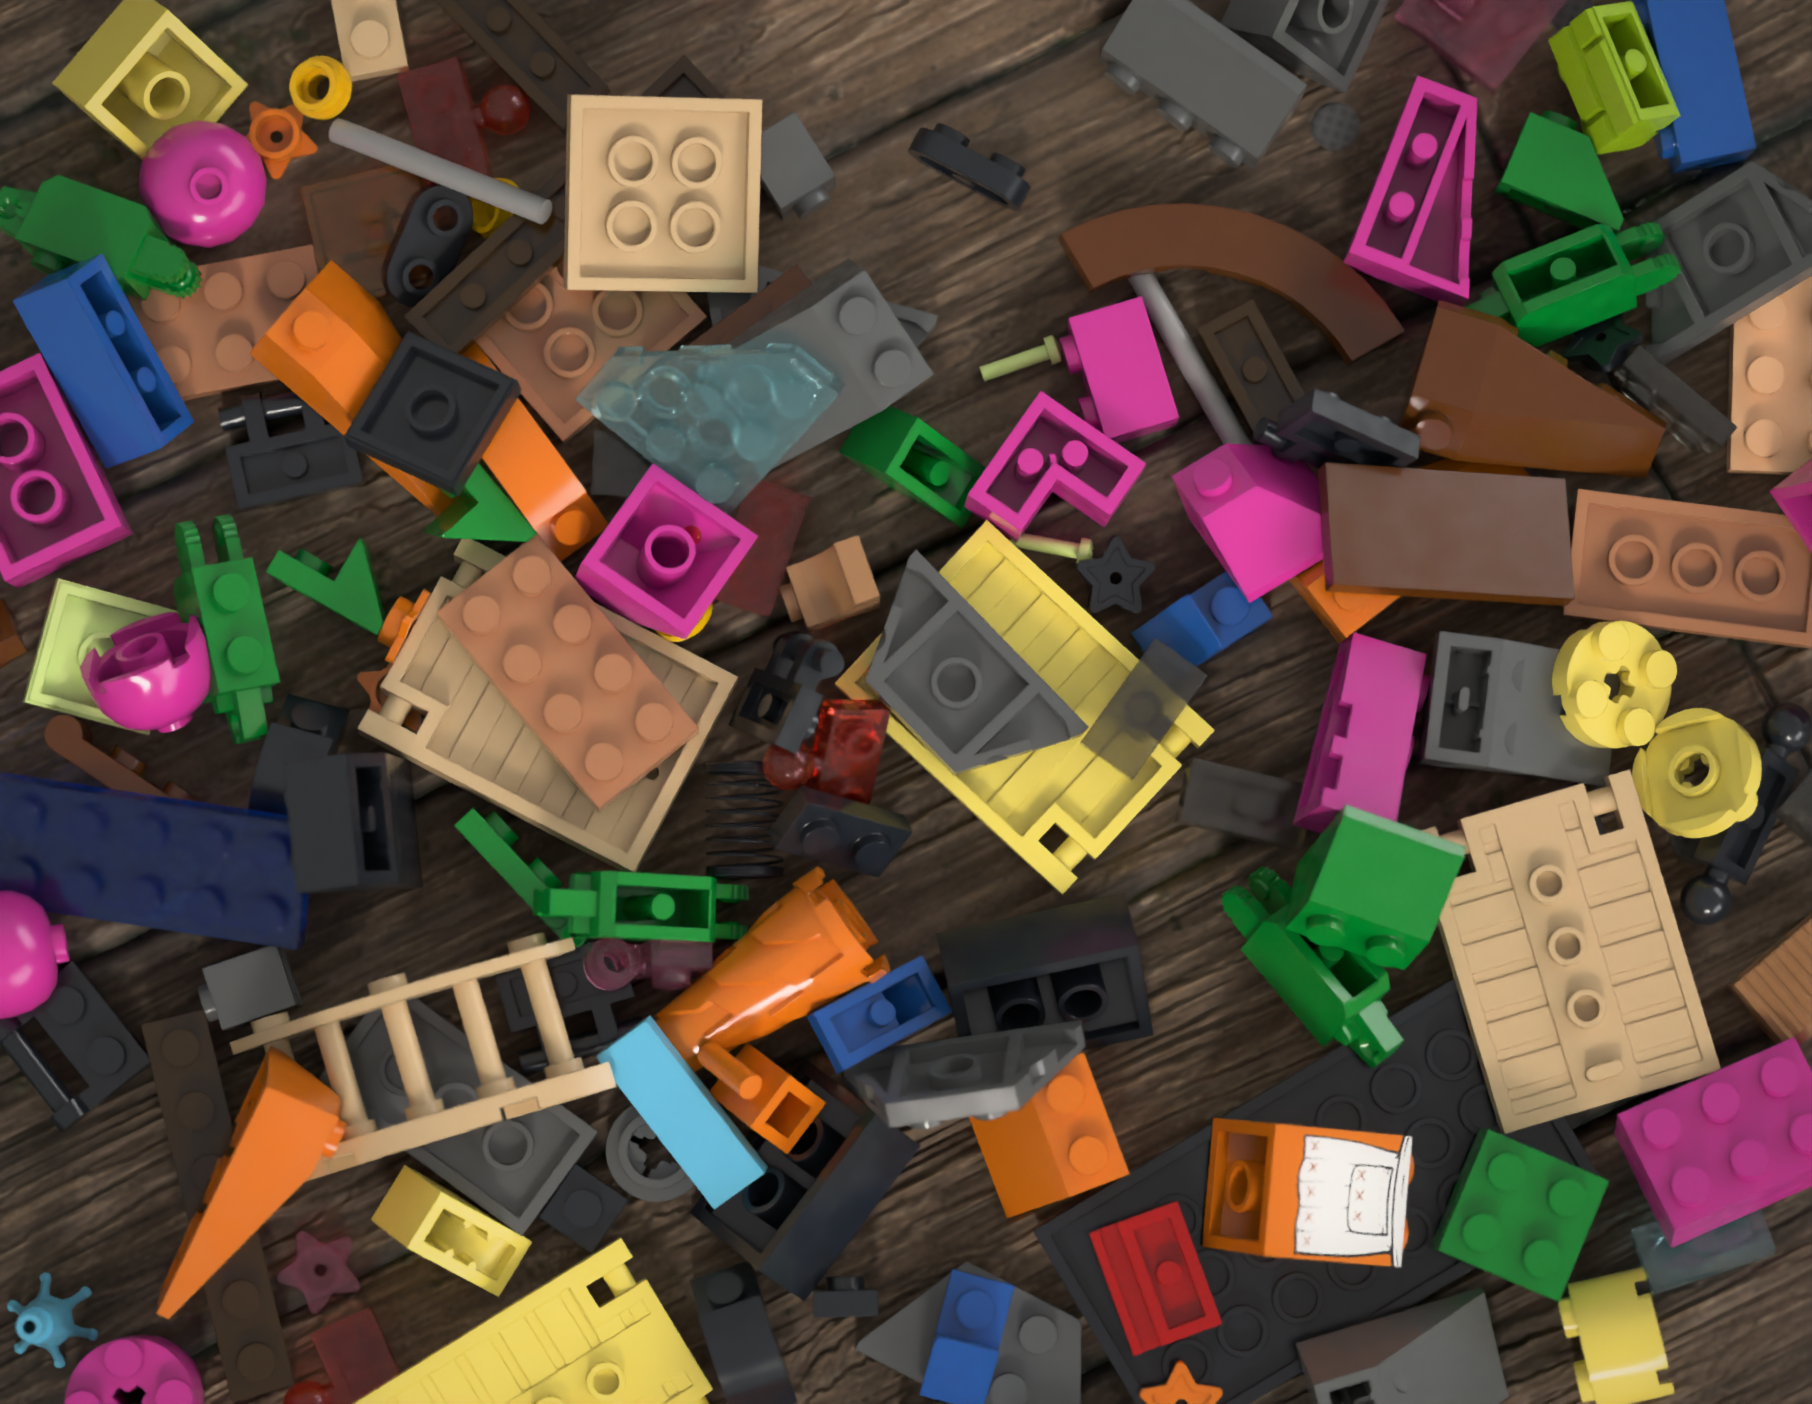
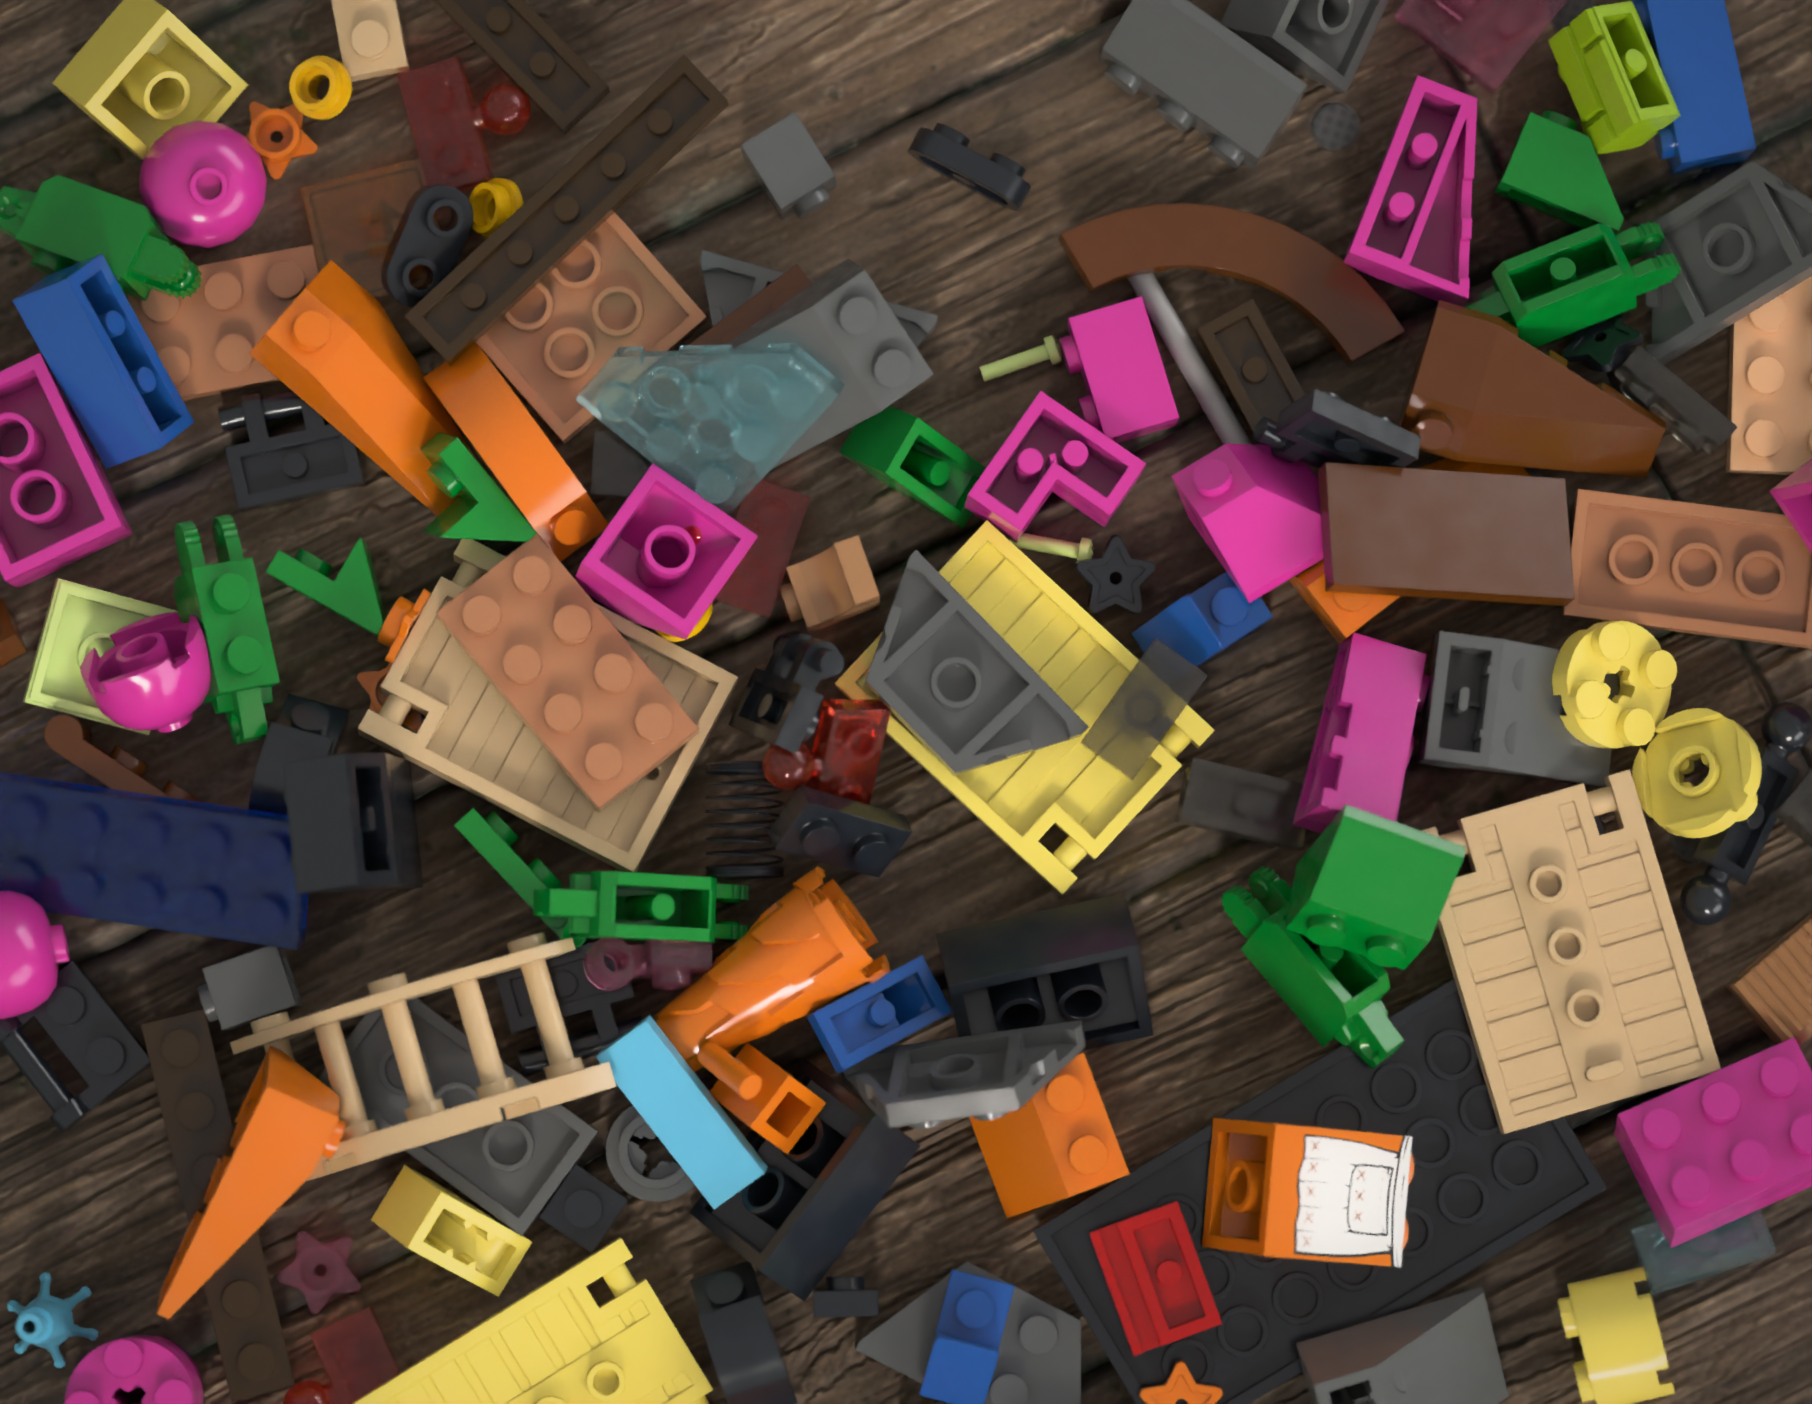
(432, 413): black tile -> none
(440, 171): light grey bar -> none
(662, 193): tan plate -> none
(1519, 1214): green brick -> none

